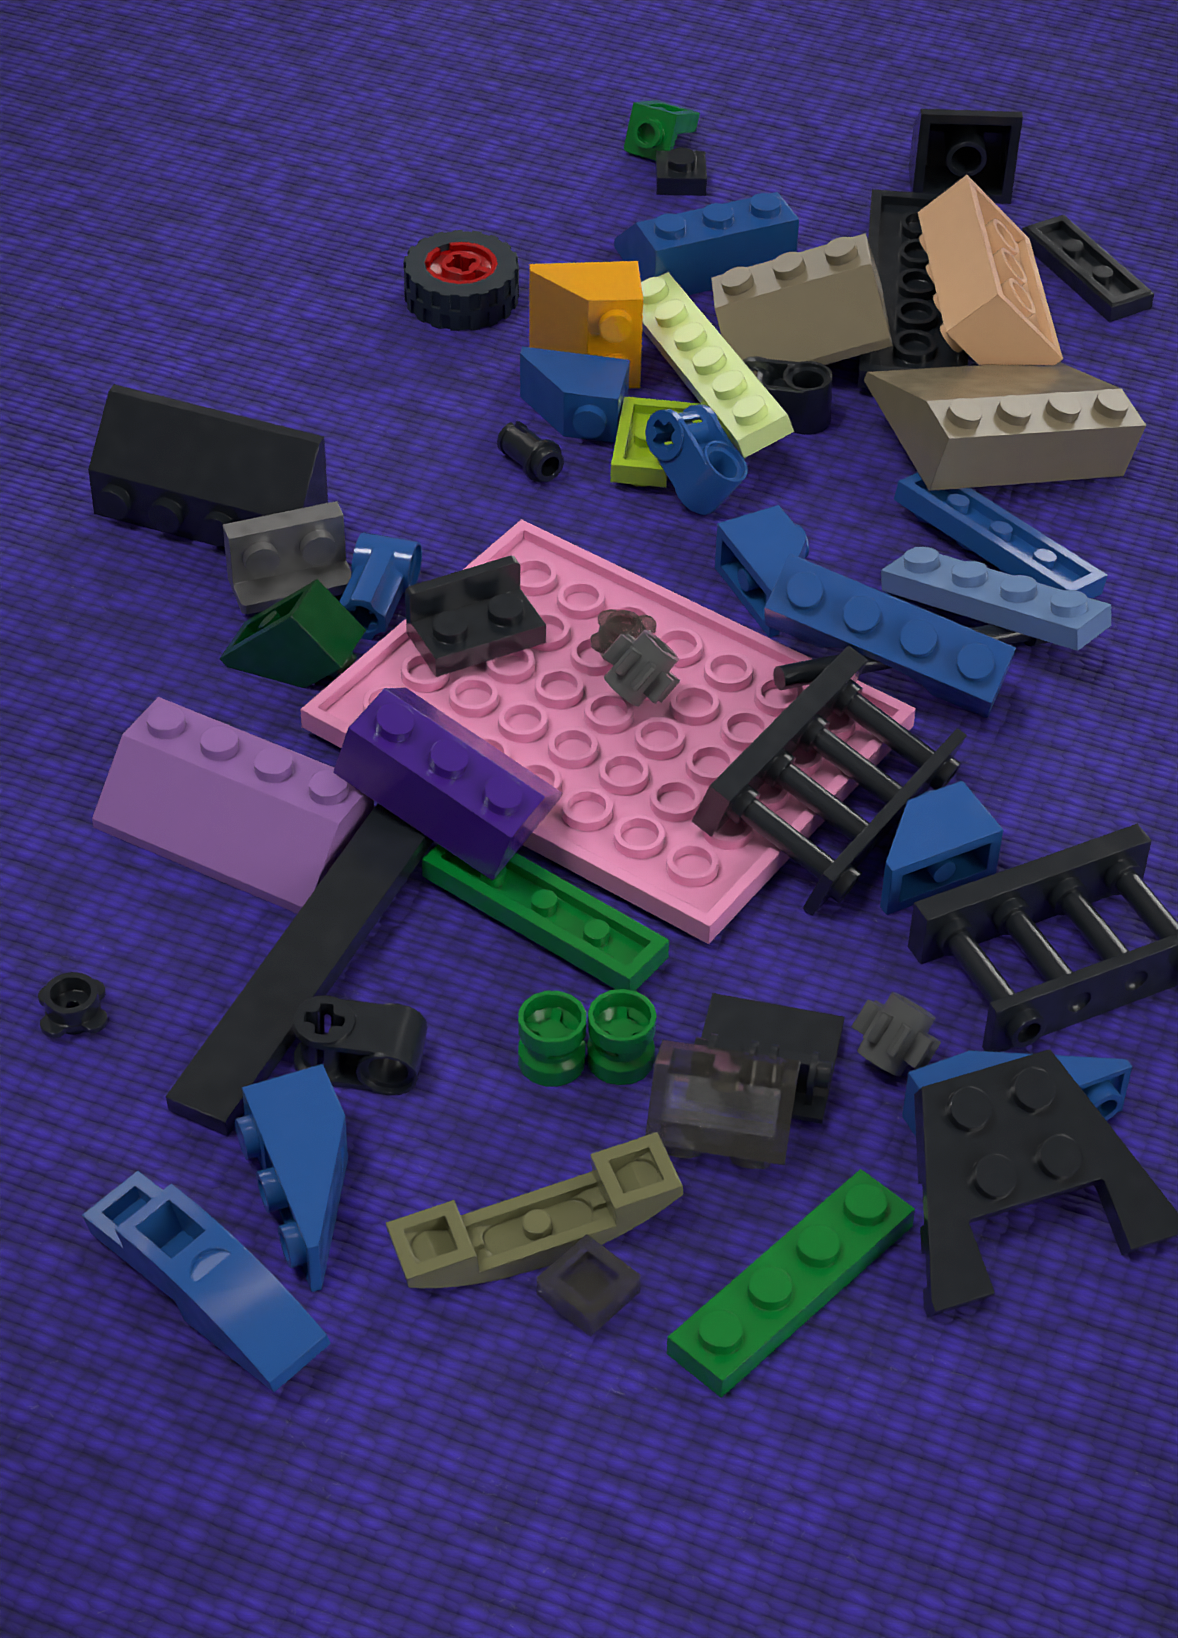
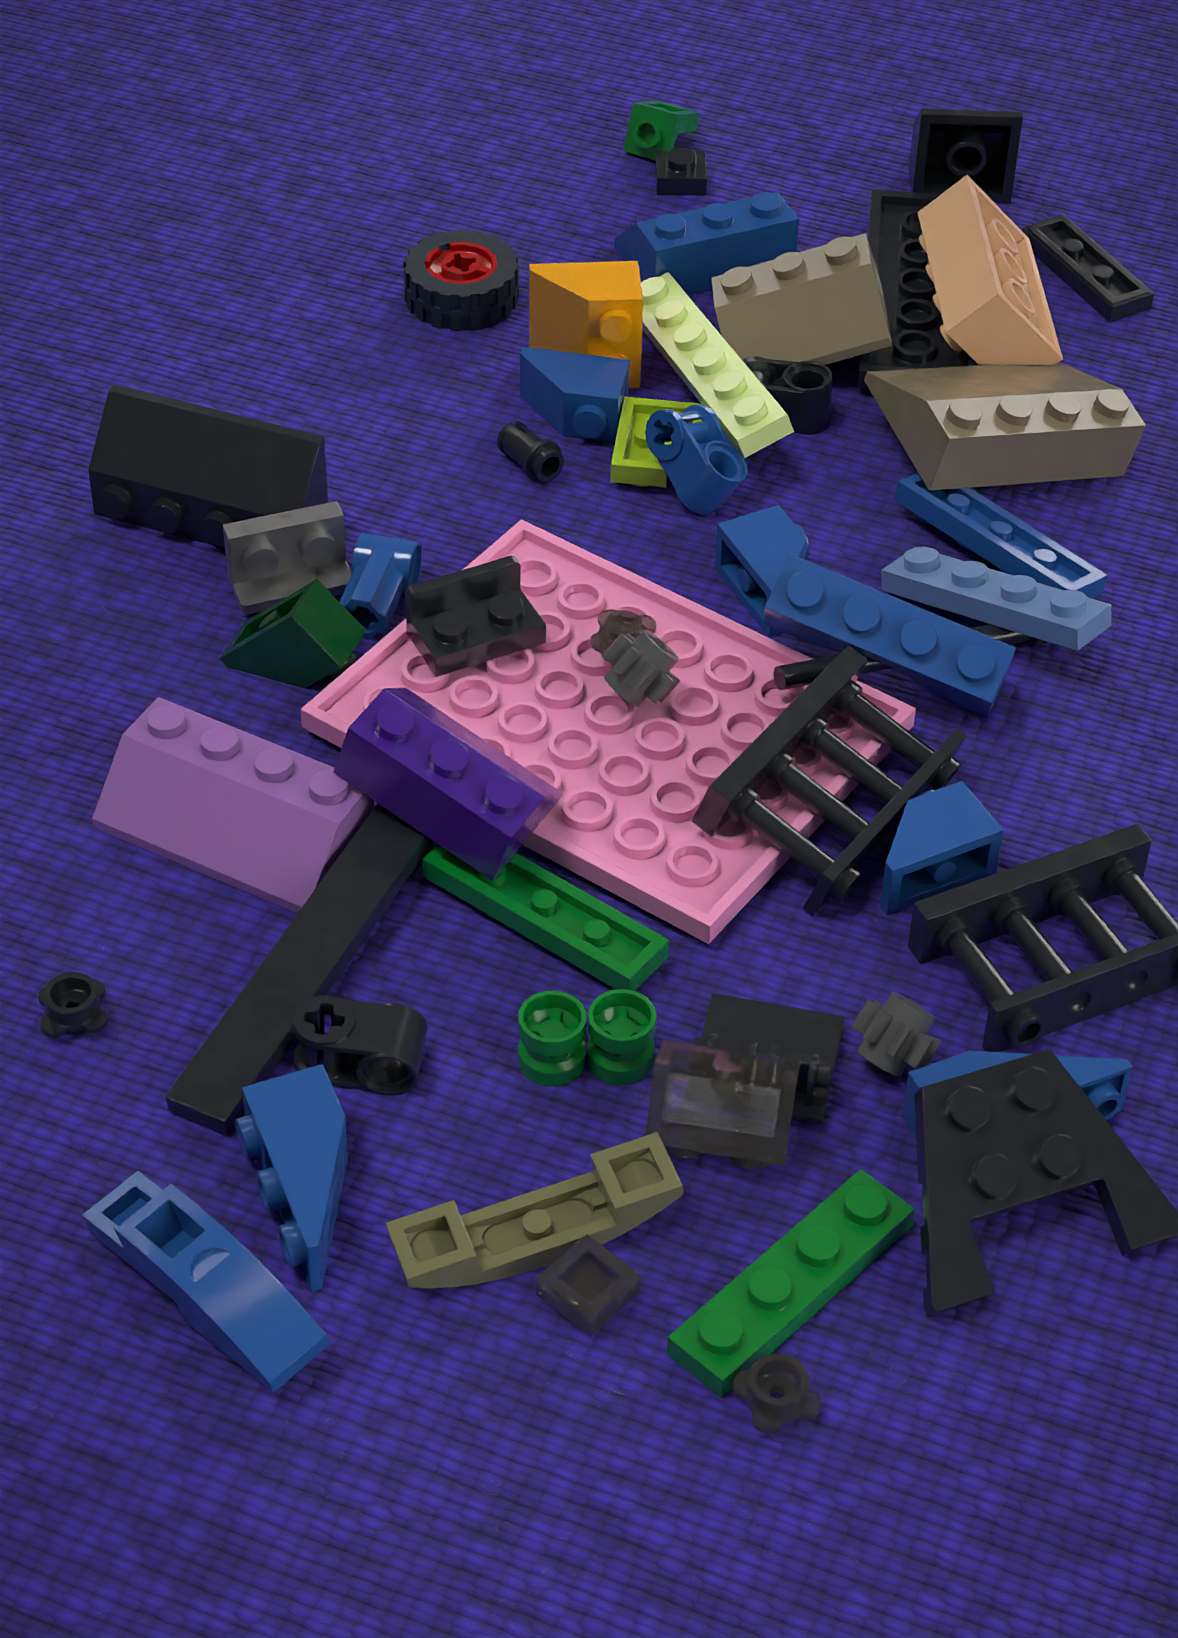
(781, 1375): none -> clear smoke plate

